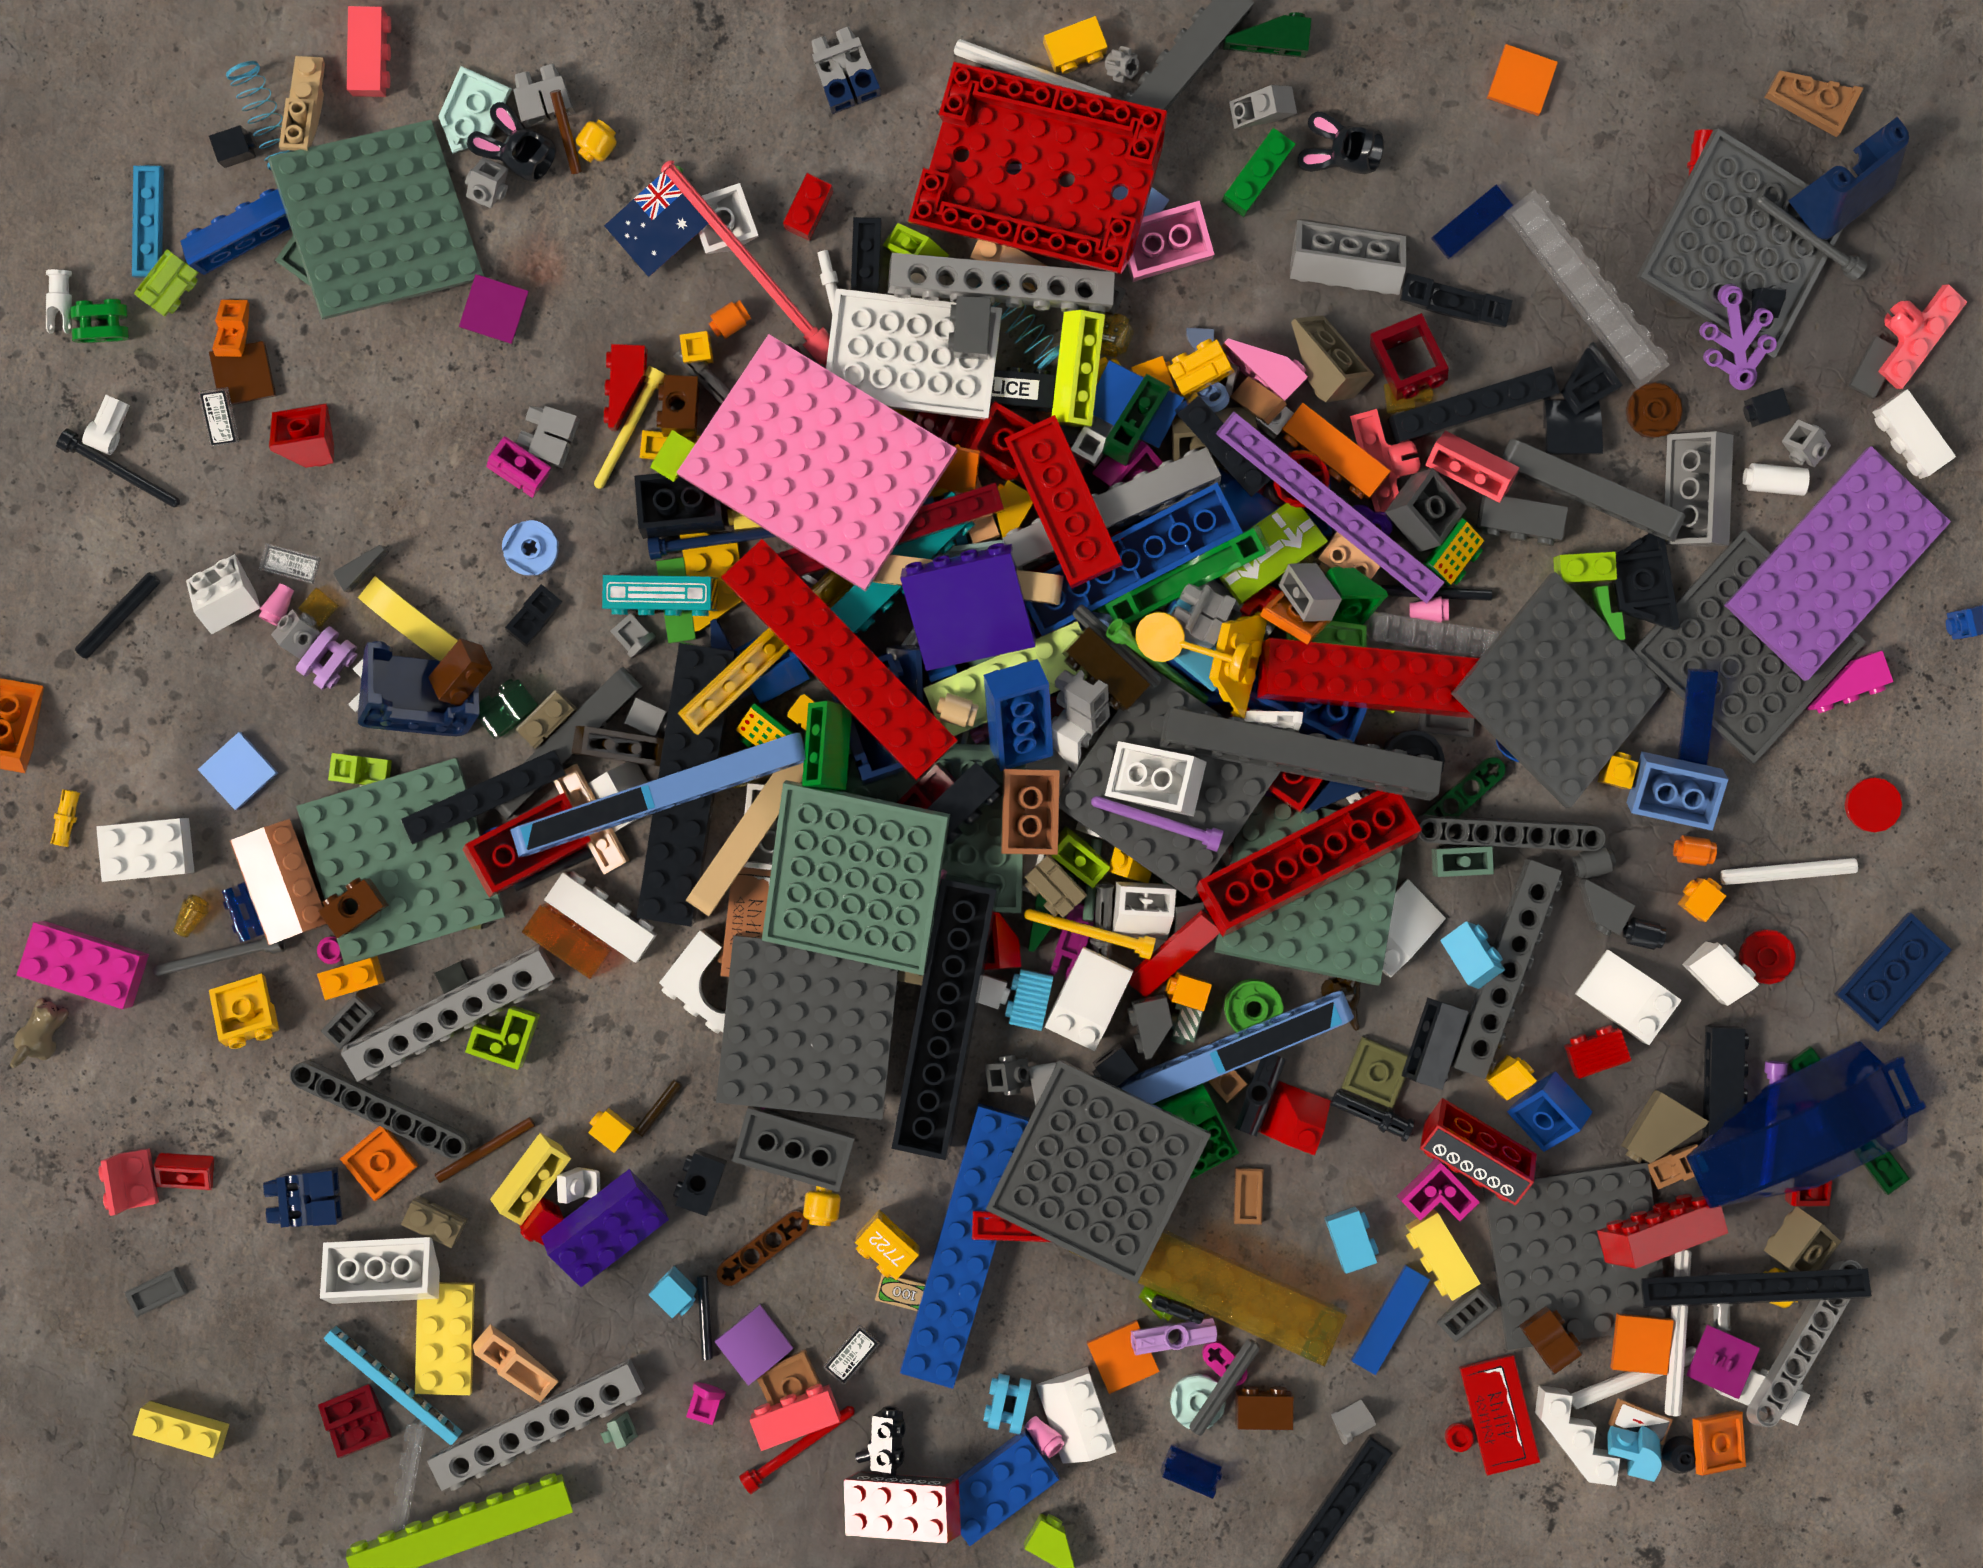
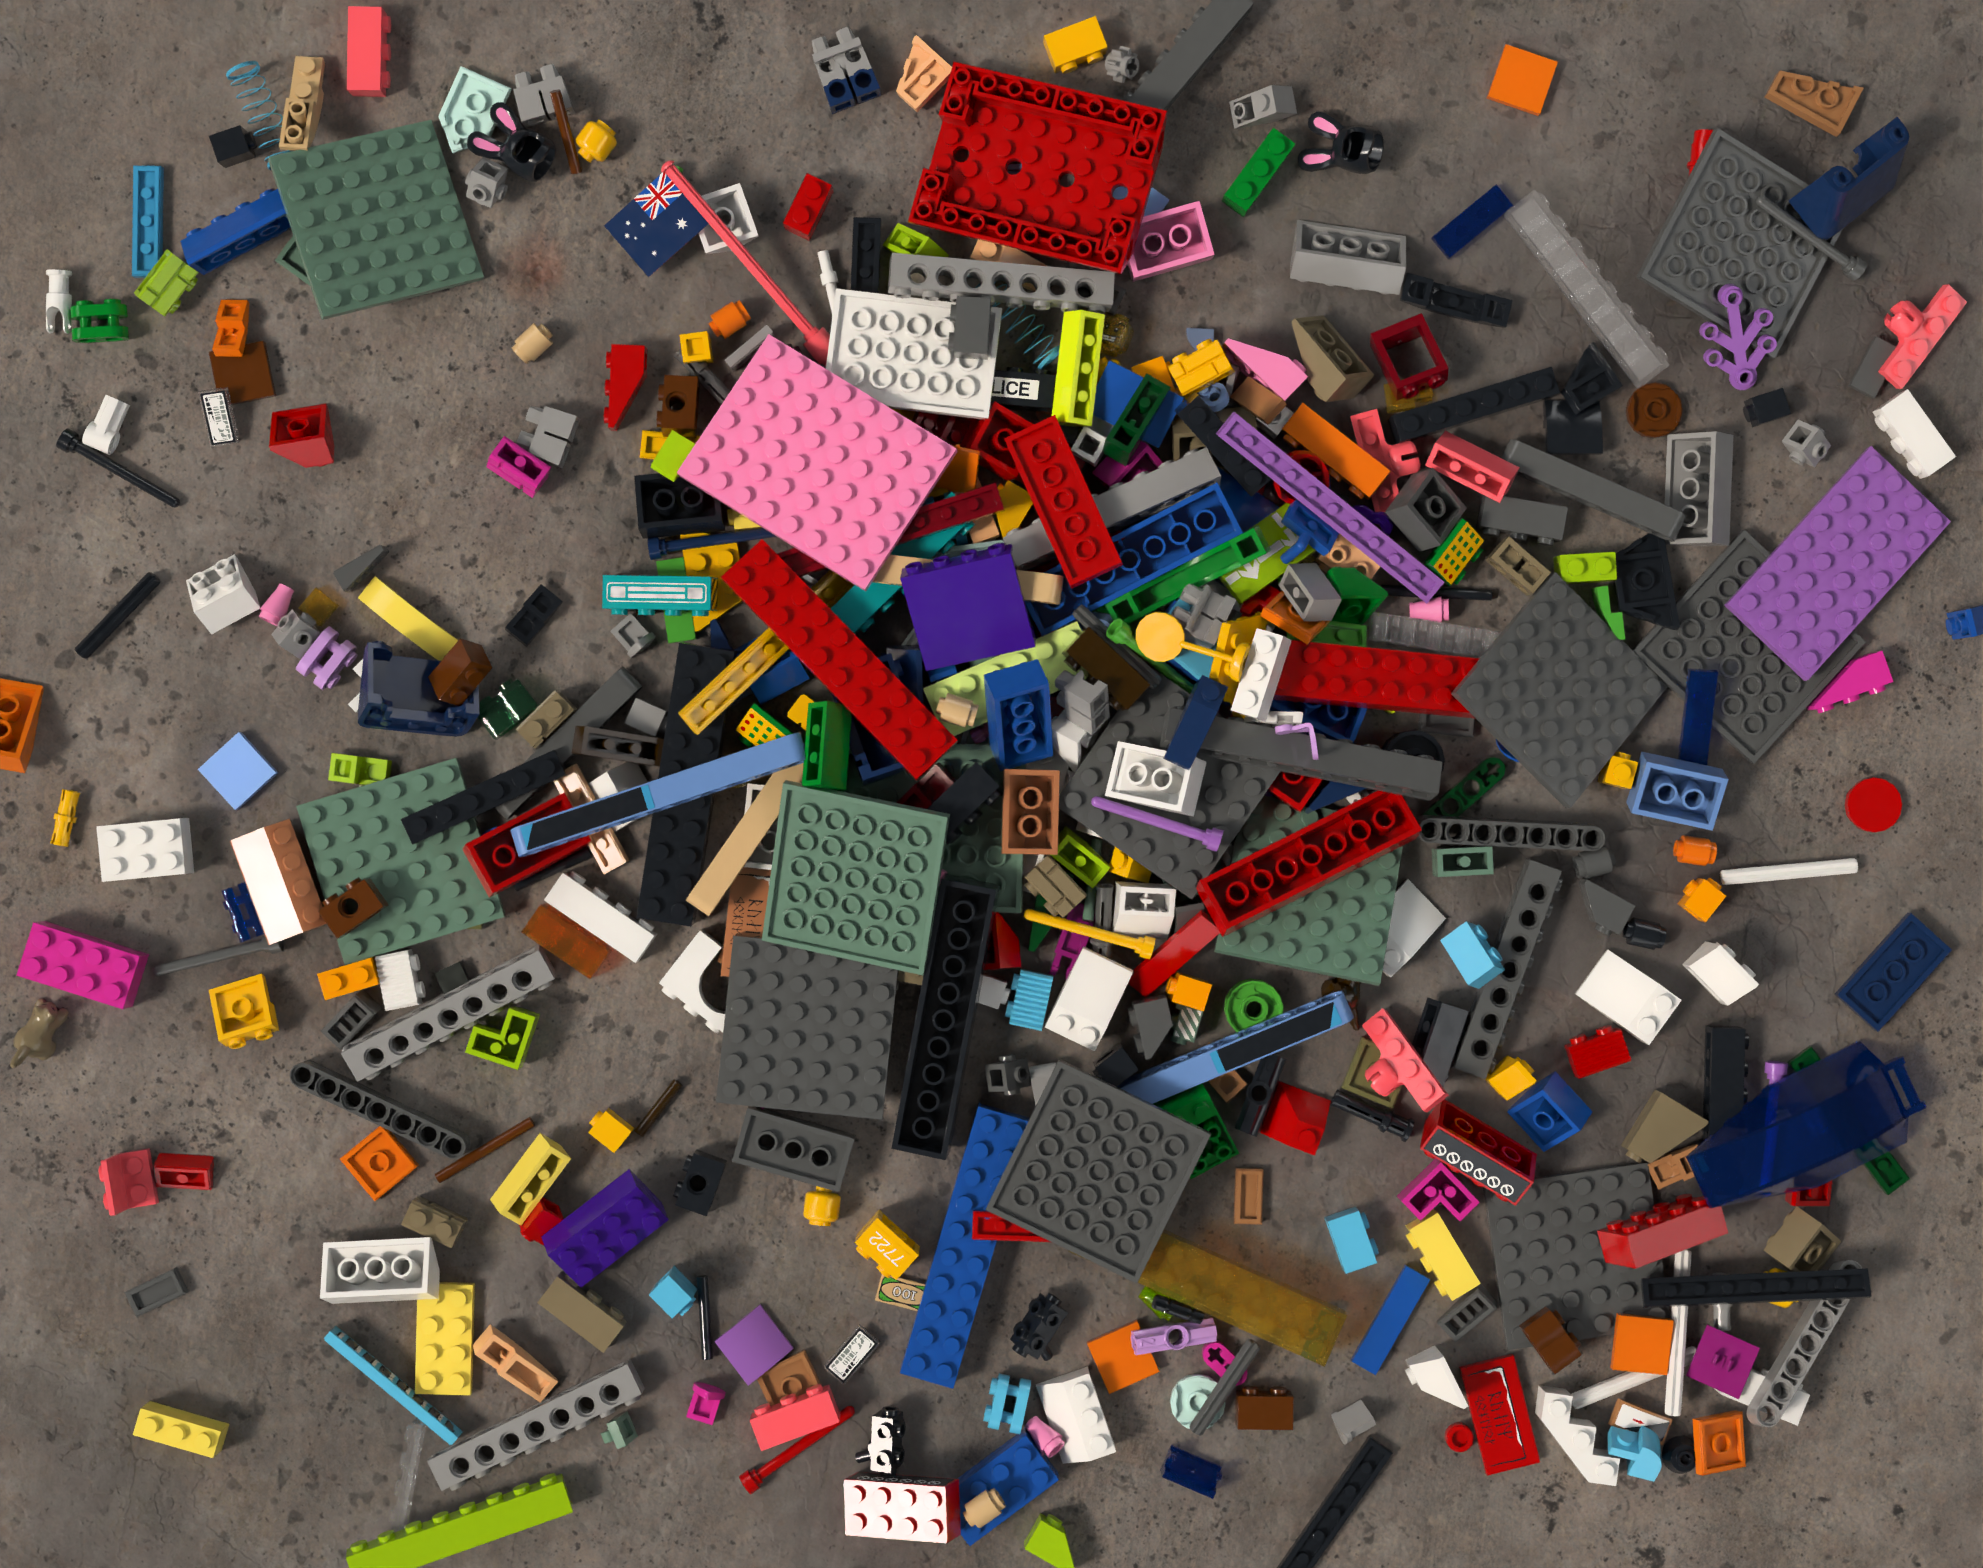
(191, 914): clear yellow cone -> none
(289, 563): clear tile -> none
(295, 1201): dark blue hips -> none
(329, 950): dark pink plate -> none
(354, 1421): dark red slope -> none
(399, 979): none -> white brick
(493, 309): magenta piece -> none
(524, 533): light blue plate -> none
(533, 342): none -> tan brick
(577, 1184): white bracket -> none
(583, 1311): none -> dark tan brick
(653, 379): light yellow piece -> none
(748, 349): none -> light grey tile
(764, 1250): reddish brown beam -> none
(923, 75): none -> light nougat wing
(984, 1508): none -> tan brick
(1017, 68): white axle -> none
(1038, 1327): none -> black brick
(1195, 722): none -> dark blue slope
(1261, 674): none -> white brick
(1280, 36): dark green slope -> none
(1306, 727): none -> lavender piece
(1310, 530): none -> blue plate
(1400, 1064): none -> coral plate
(1434, 1376): none -> white slope
(1518, 566): none -> dark tan brick
(1768, 298): black slope -> none
(1768, 955): red tile -> none
(1776, 479): white brick -> none

